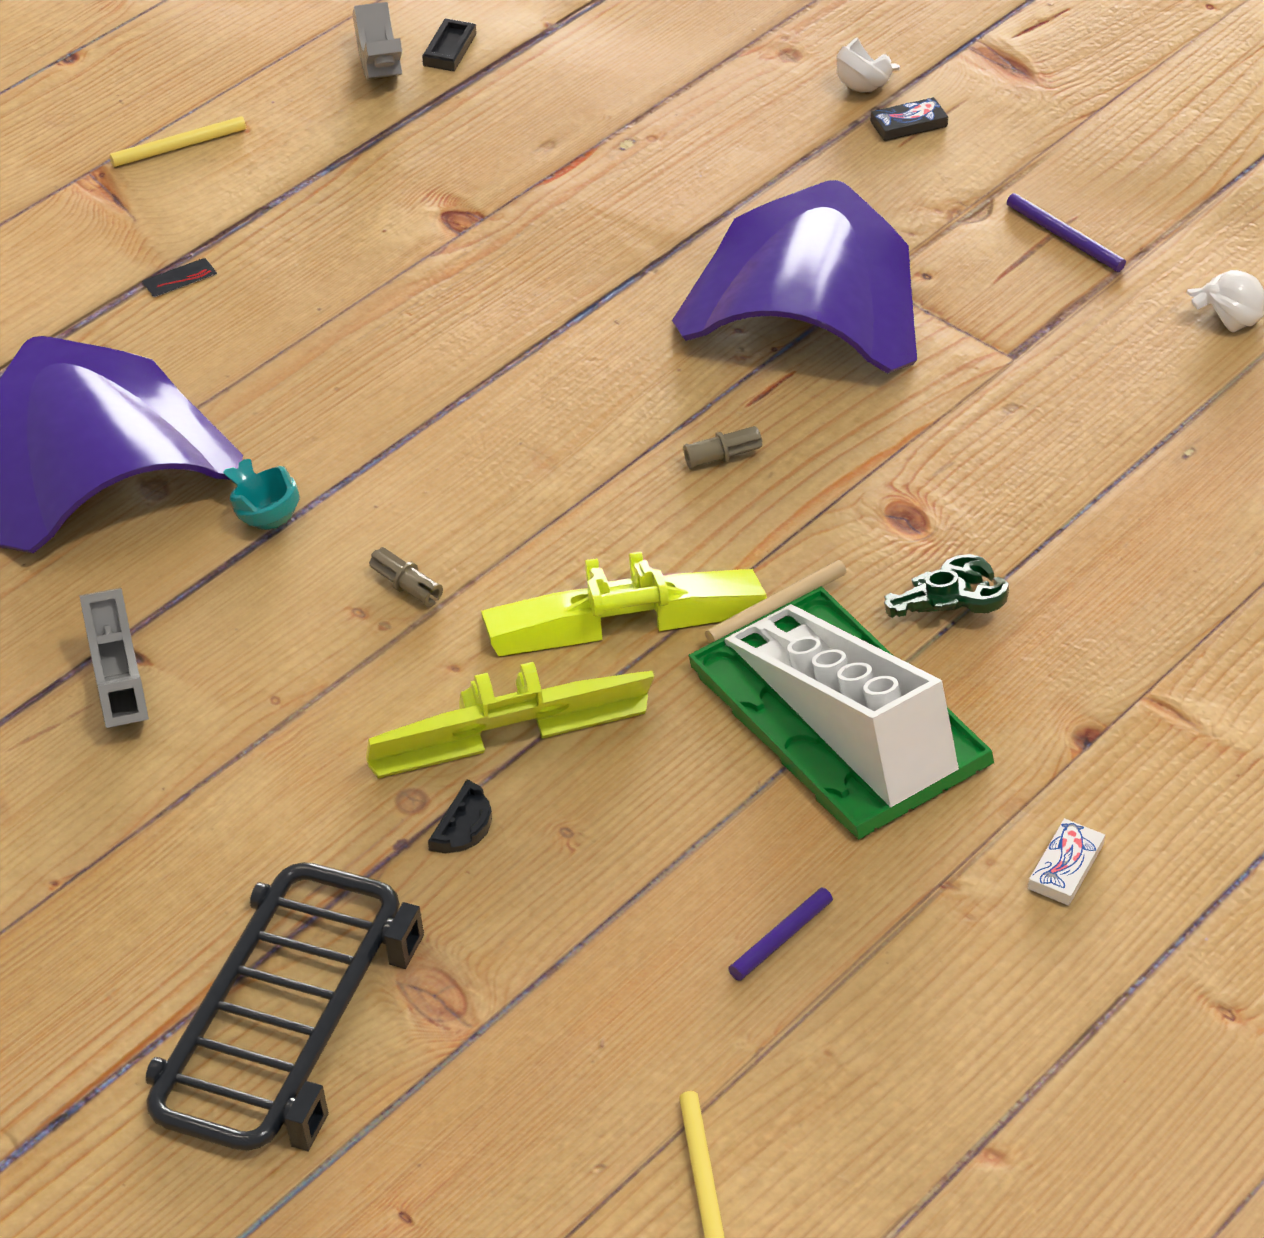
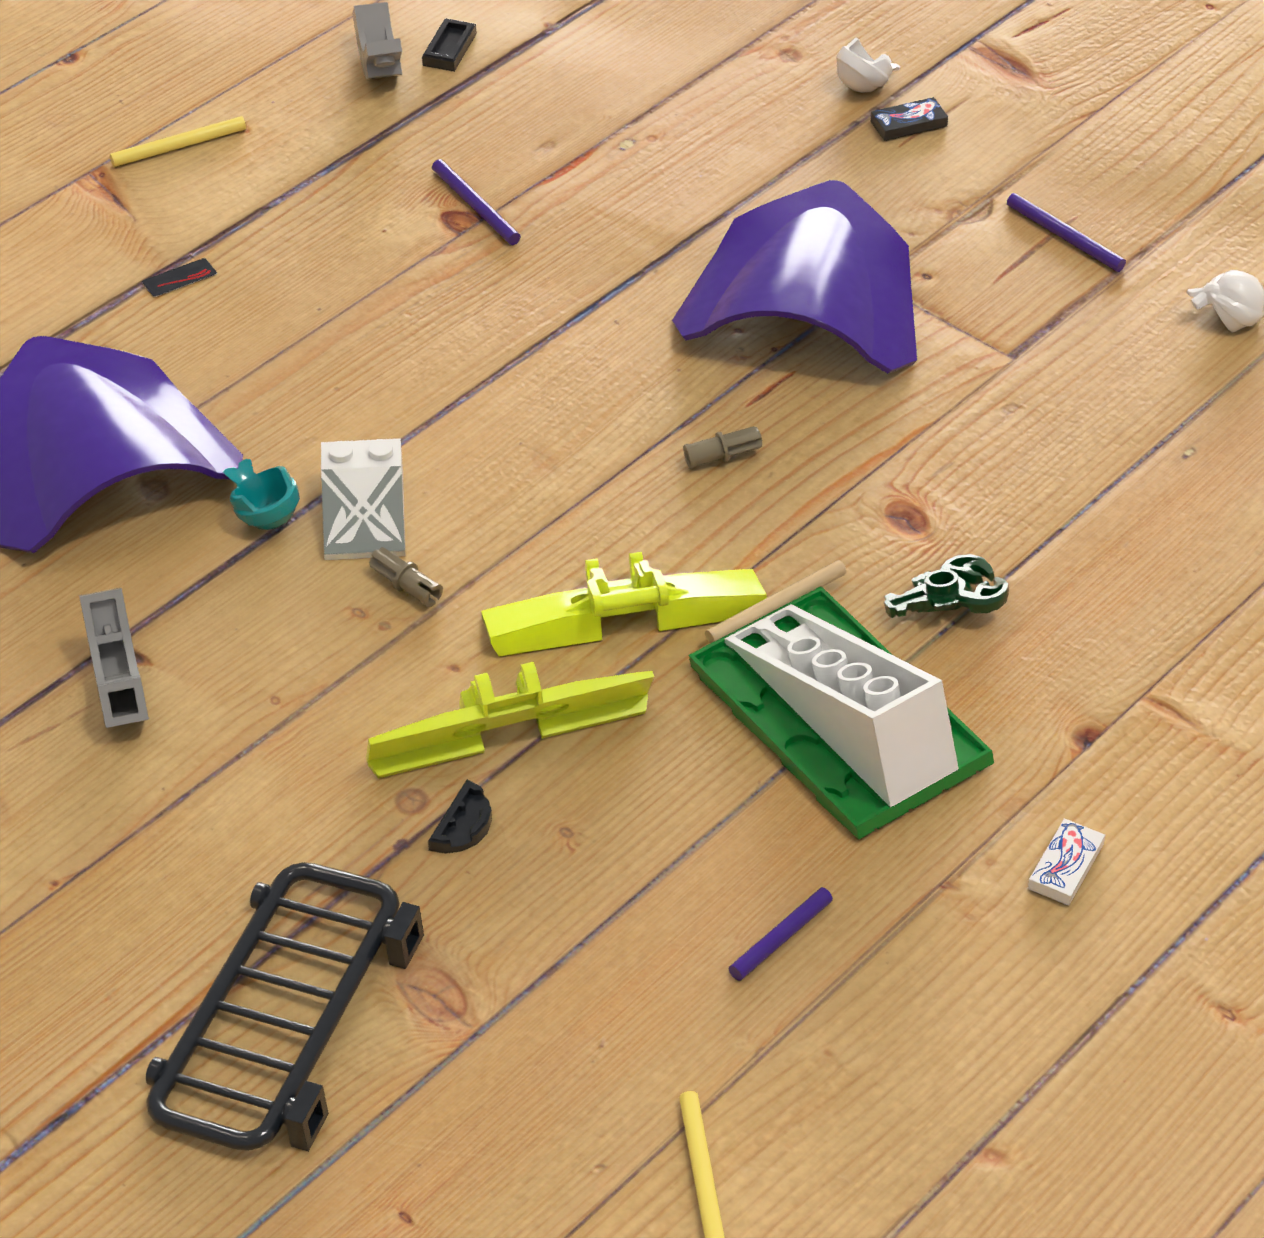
(362, 498): none -> slope
(476, 202): none -> dark purple bar

